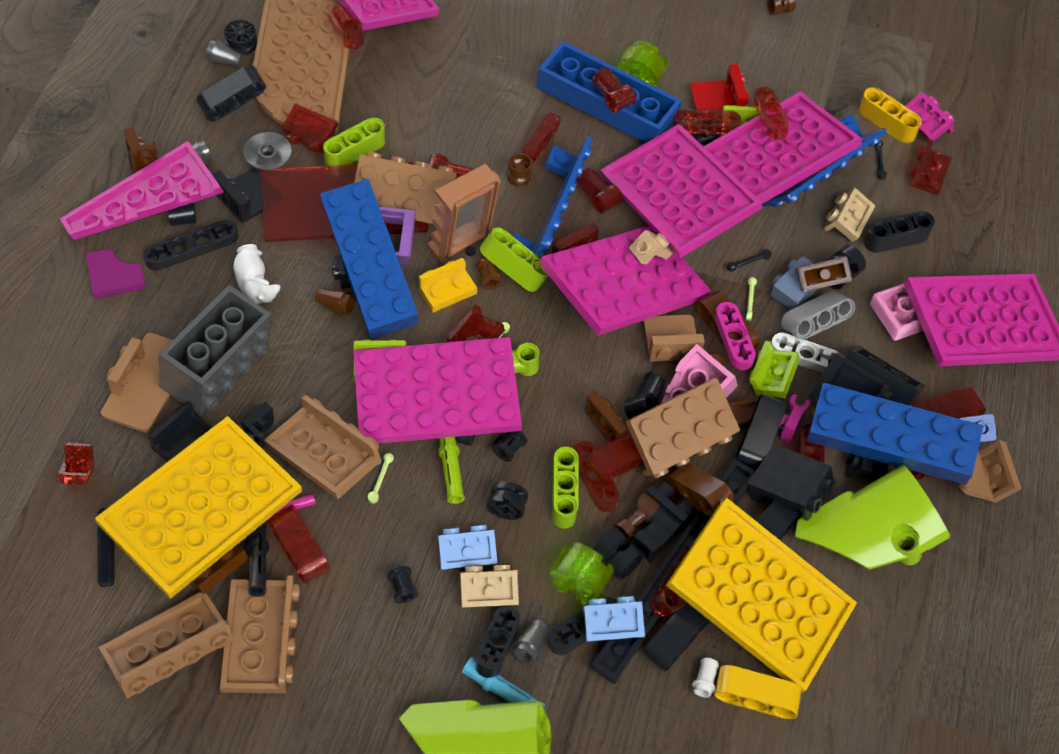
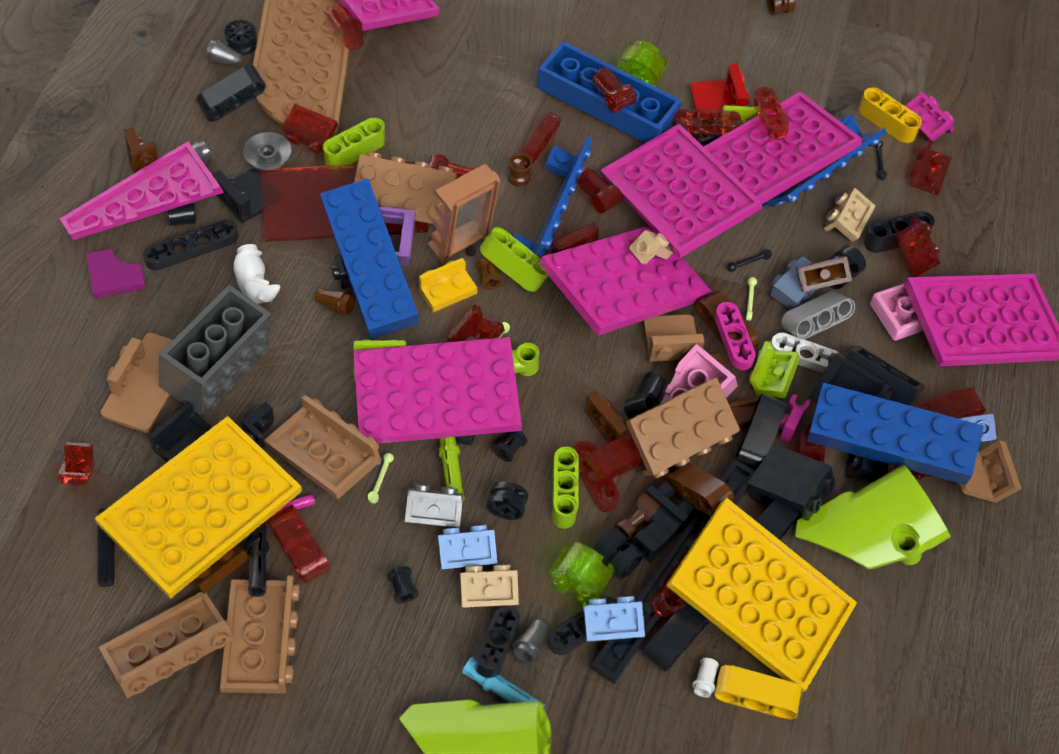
(434, 507): none -> bracket
(918, 247): none -> clear red bracket

